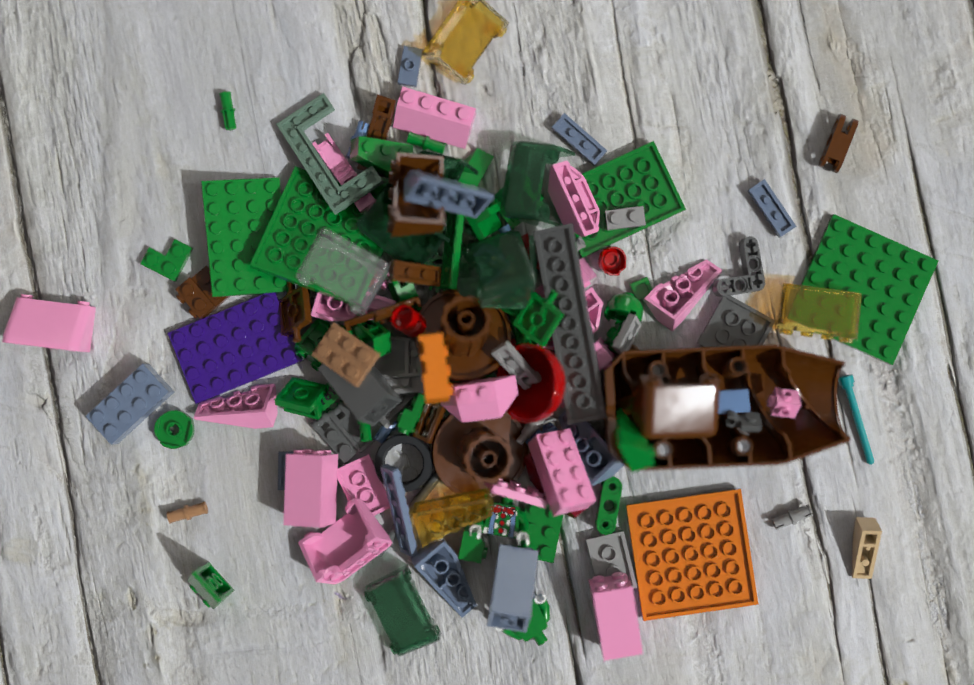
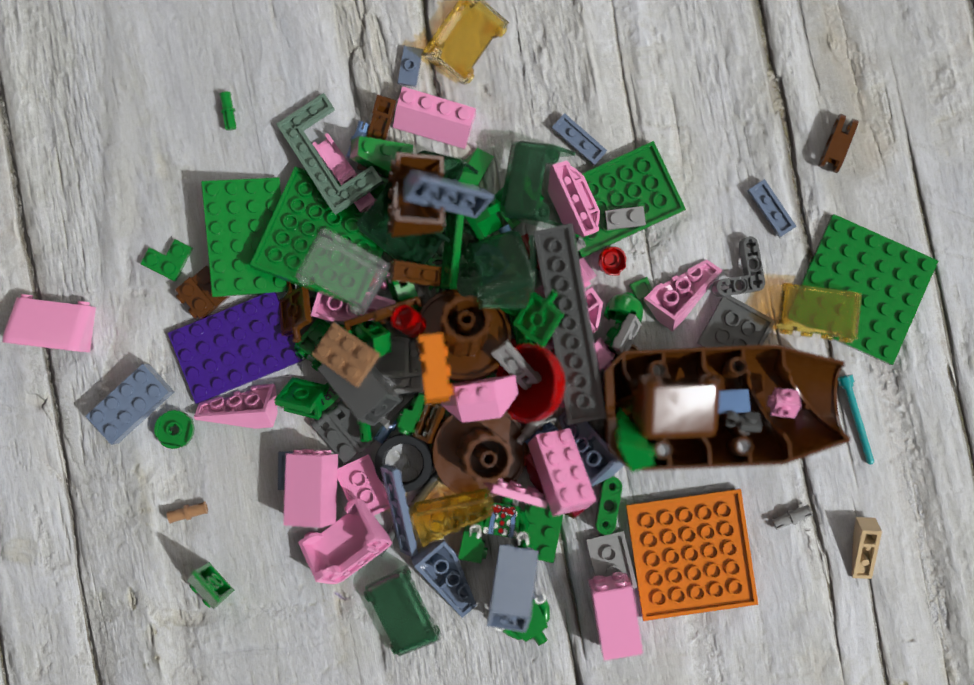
(426, 143): green pin -> none

